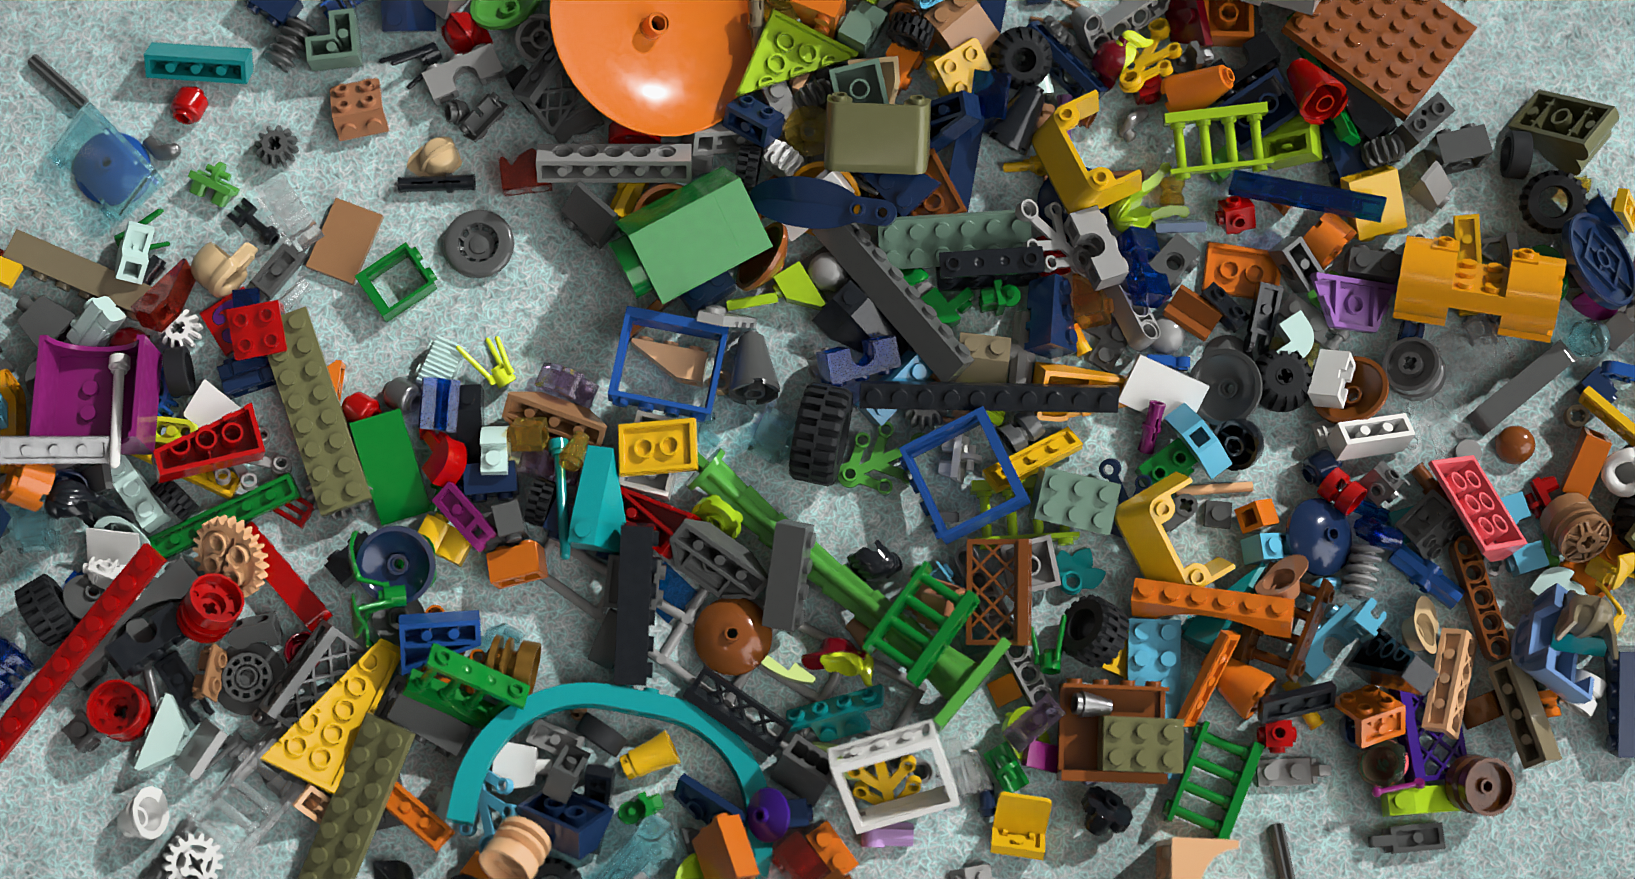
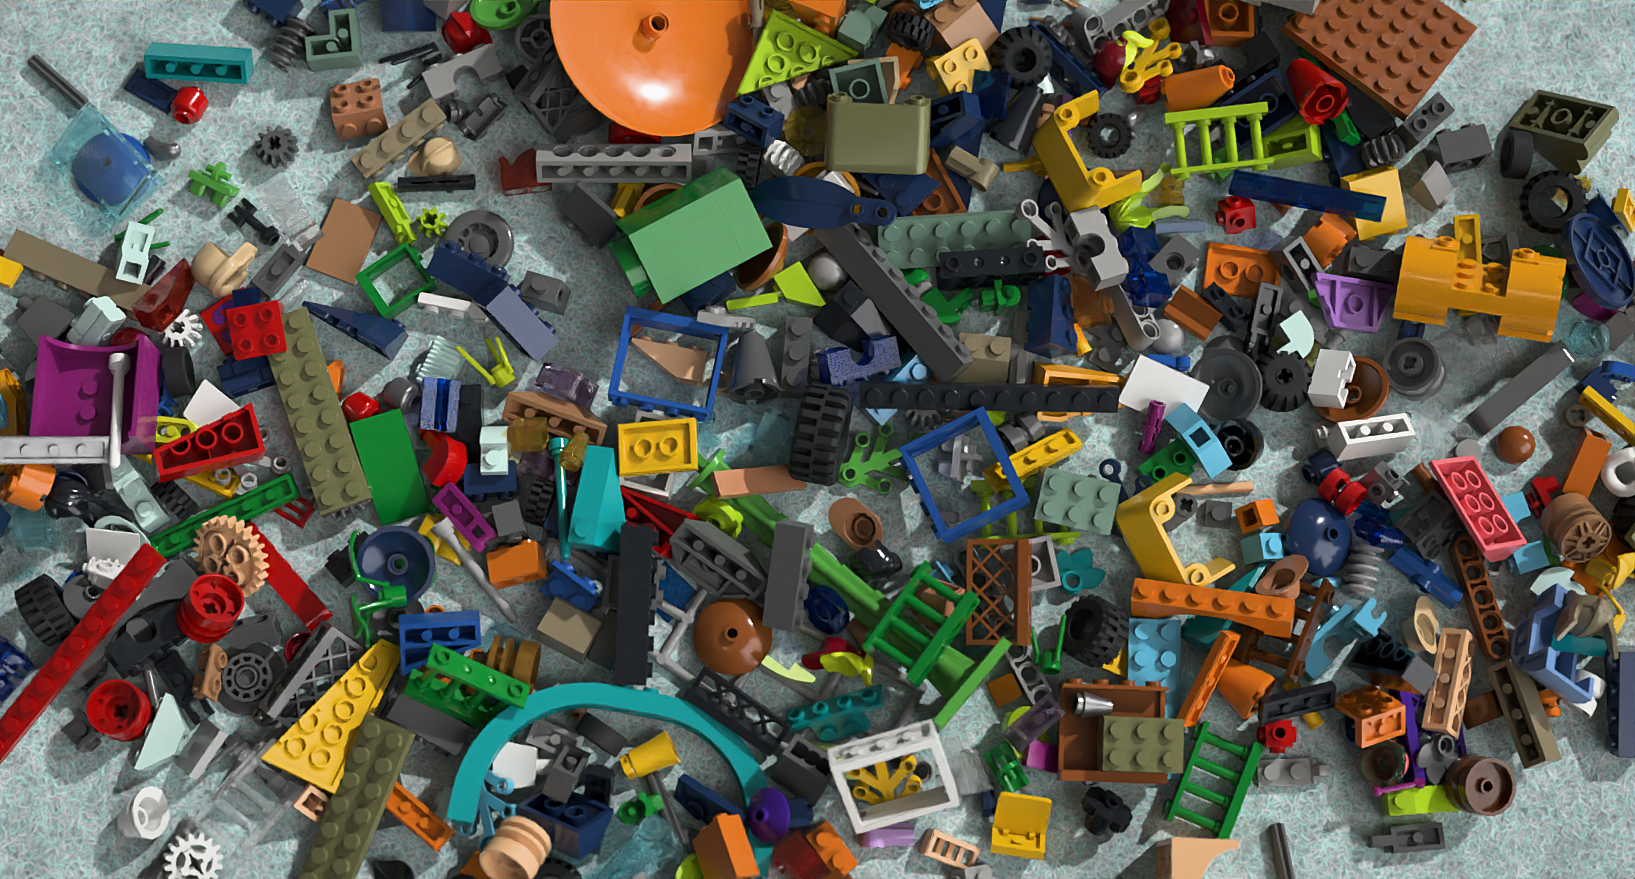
(151, 91): none -> dark blue tile
(370, 330): none -> dark blue wedge
(393, 212): none -> lime hinge
(397, 138): none -> dark tan brick
(437, 218): none -> lime gear
(445, 531): none -> light grey piece
(456, 308): none -> white hinge
(463, 270): none -> dark blue brick
(516, 319): none -> brick
(543, 292): none -> dark grey torso
(568, 586): none -> blue bracket
(568, 630): none -> dark tan slope
(656, 786): none -> dark grey axle
(754, 481): none -> nougat tile
(796, 356): none -> dark grey arch
(827, 610): none -> clear blue tile
(855, 523): none -> nougat piece
(929, 841): none -> light nougat slope
(977, 171): none -> dark tan piece
(1098, 125): none -> black tyre
(1215, 132): none -> light grey tile
(1436, 756): none -> dark grey plate

